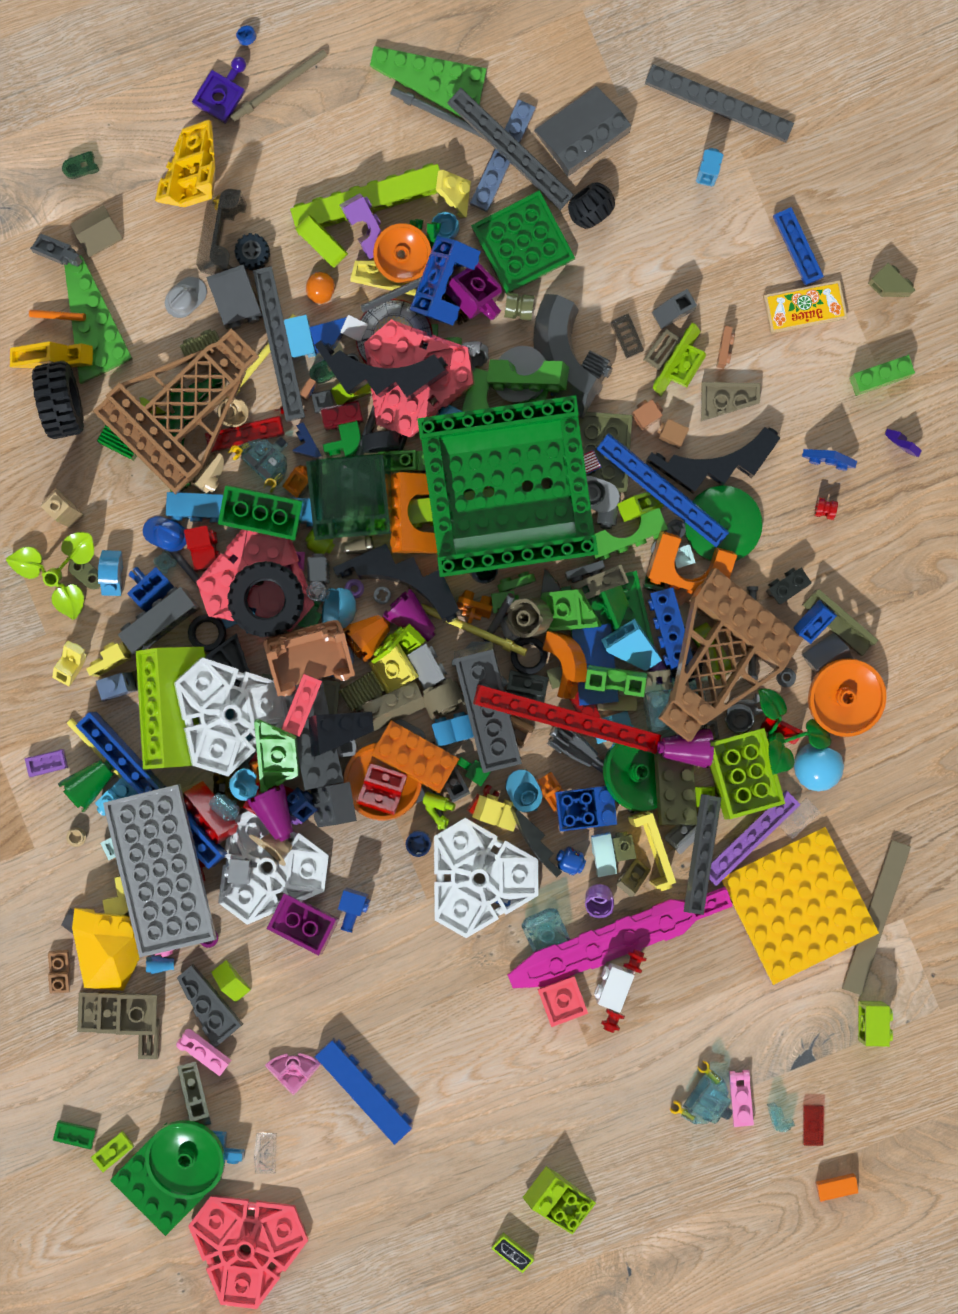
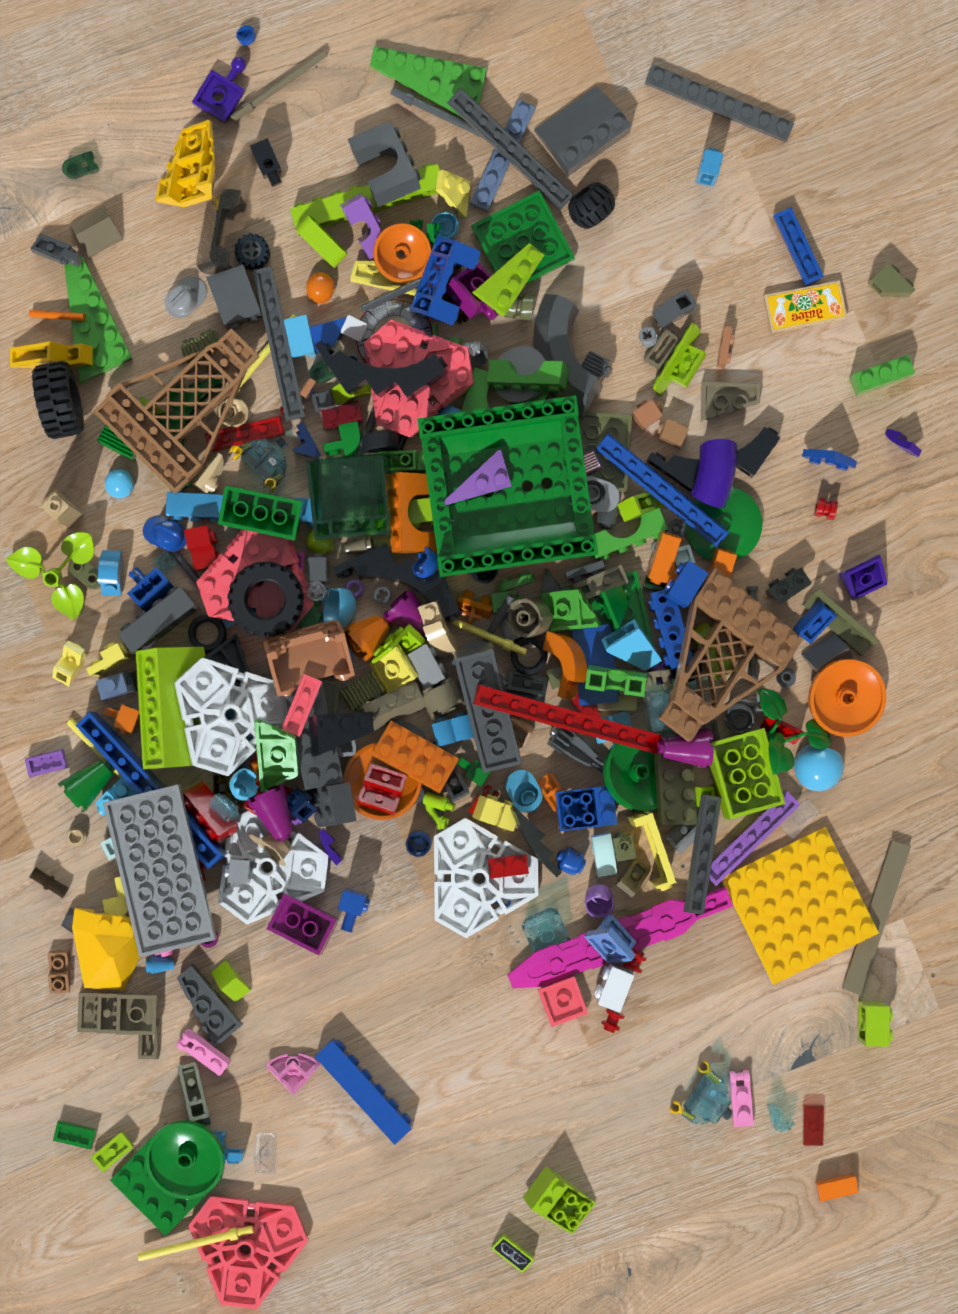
(49, 882): none -> dark brown pin
(119, 483): none -> medium azure hair
(126, 718): none -> orange brick
(232, 1234): none -> light yellow bar
(263, 155): none -> black torso
(297, 481): orange bracket -> none
(327, 840): none -> dark purple slope
(380, 142): none -> dark grey arch
(426, 564): none -> blue hair
(437, 631): none -> tan arch
(486, 479): none -> medium lavender wing
(506, 284): none -> lime wing
(508, 866): none -> red plate
(612, 941): none -> medium blue bracket
(630, 326): clear smoke slope -> none
(647, 331): none -> light grey bush
(685, 583): none -> blue brick
(715, 472): none -> dark purple brick
(864, 577): none -> dark purple slope

